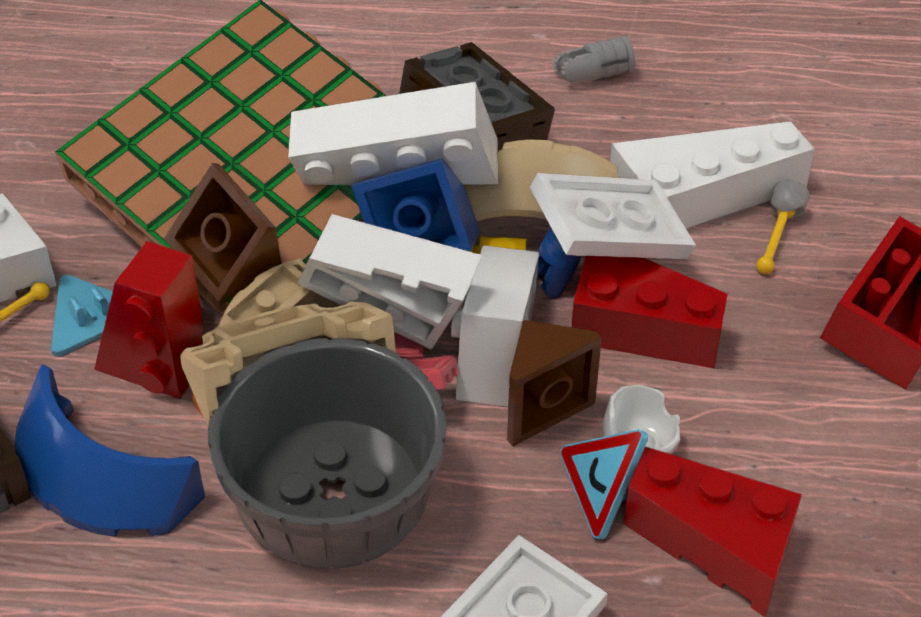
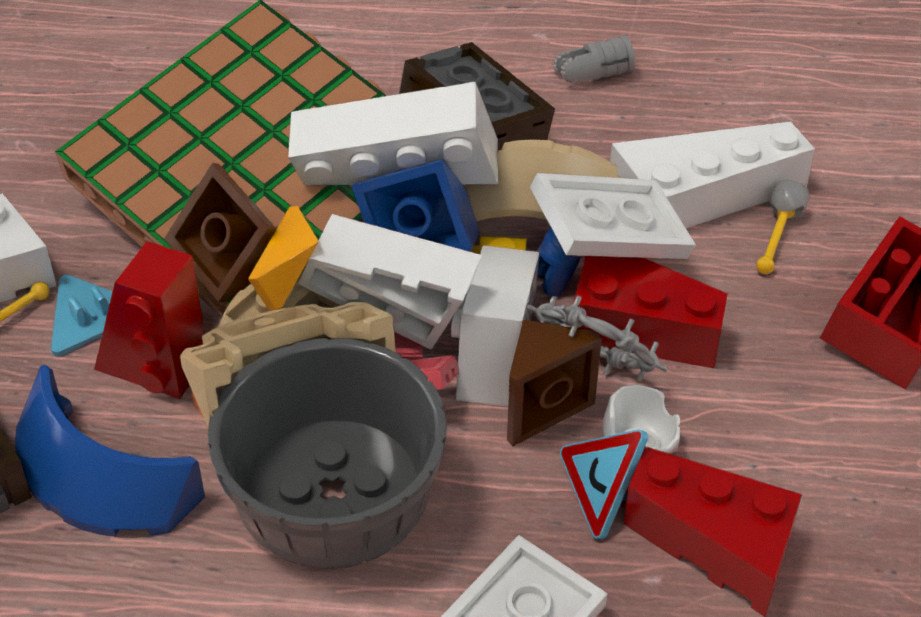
(283, 259): none -> light orange slope
(625, 339): none -> light grey piece

